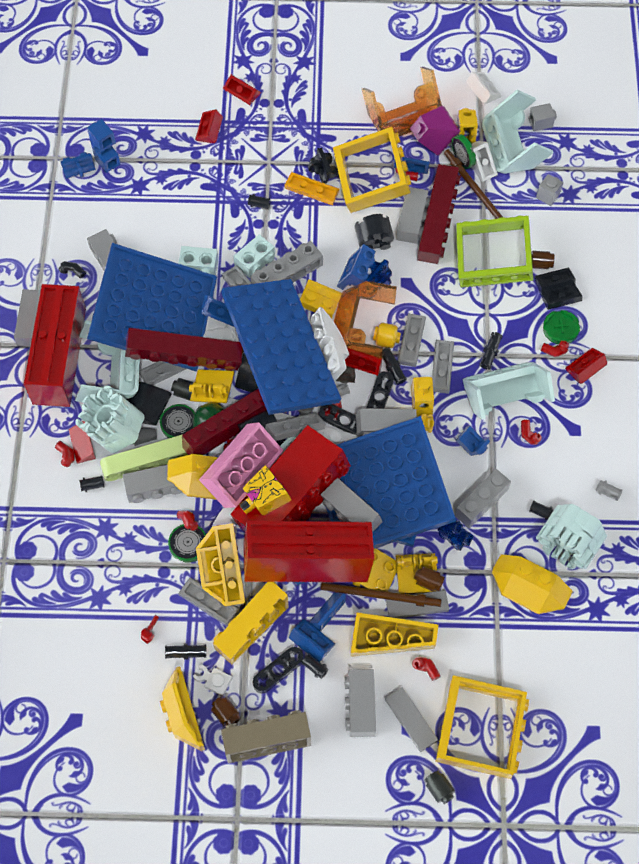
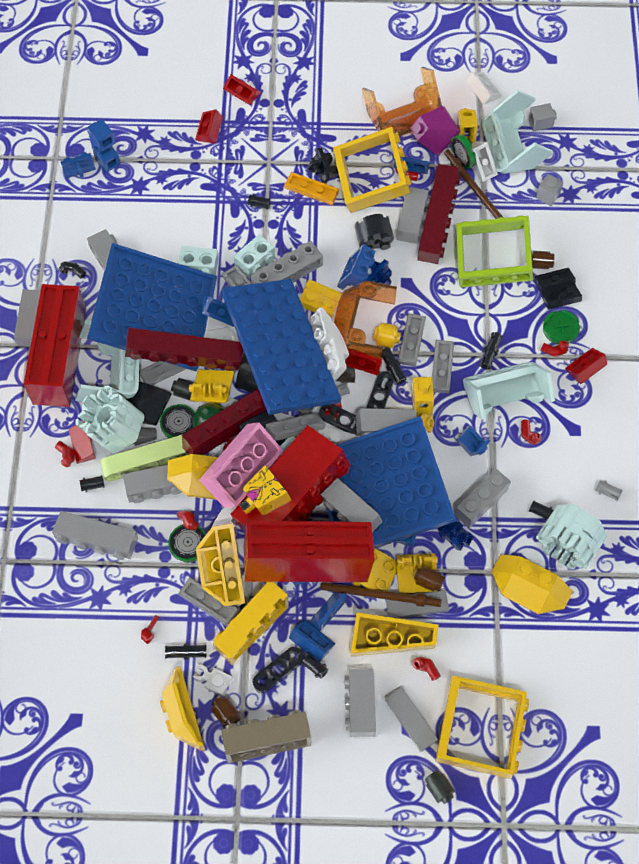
(95, 535): none -> light grey brick

